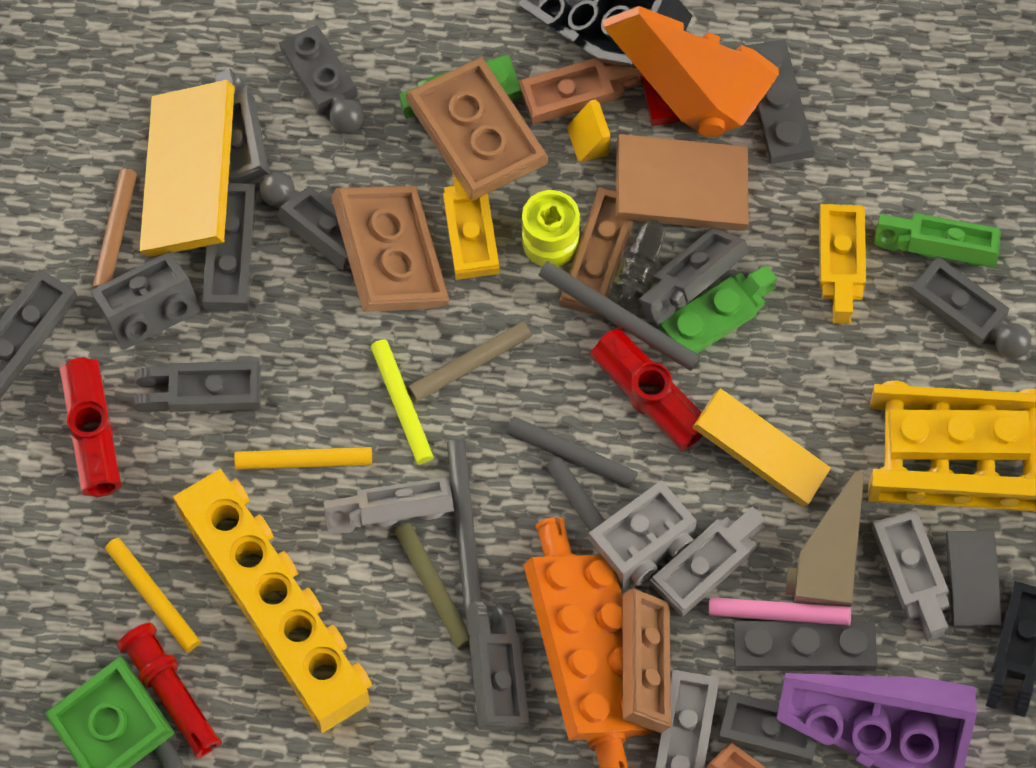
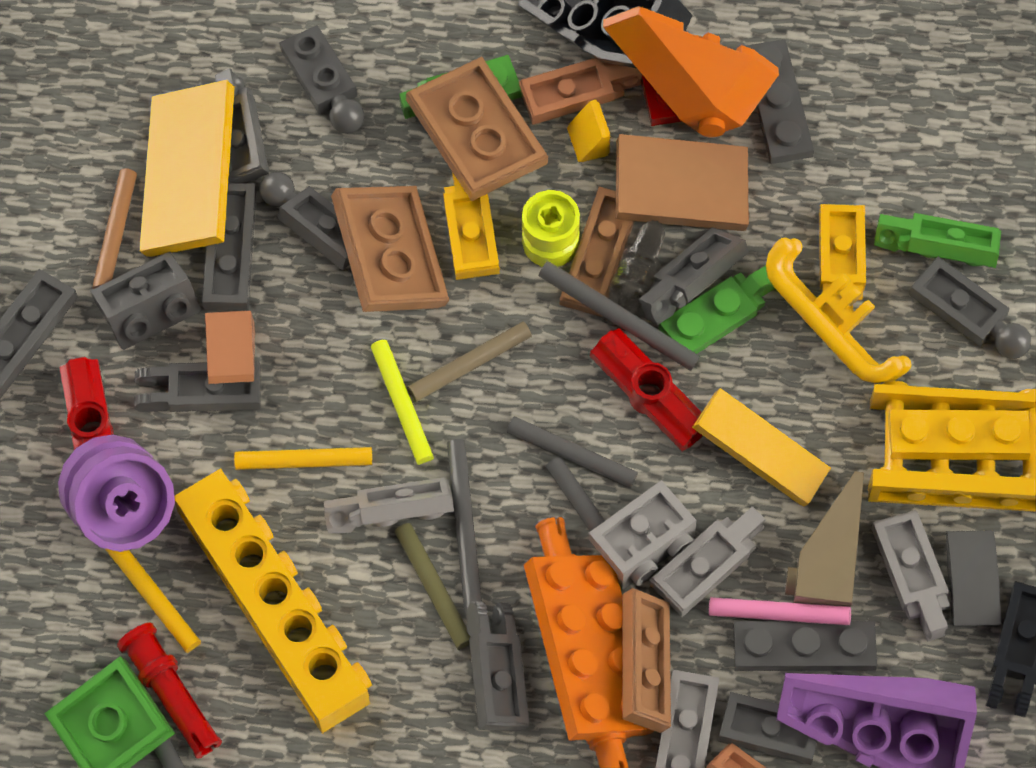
(116, 493): none -> medium lavender wheel
(230, 347): none -> nougat slope
(830, 314): none -> yellow piece

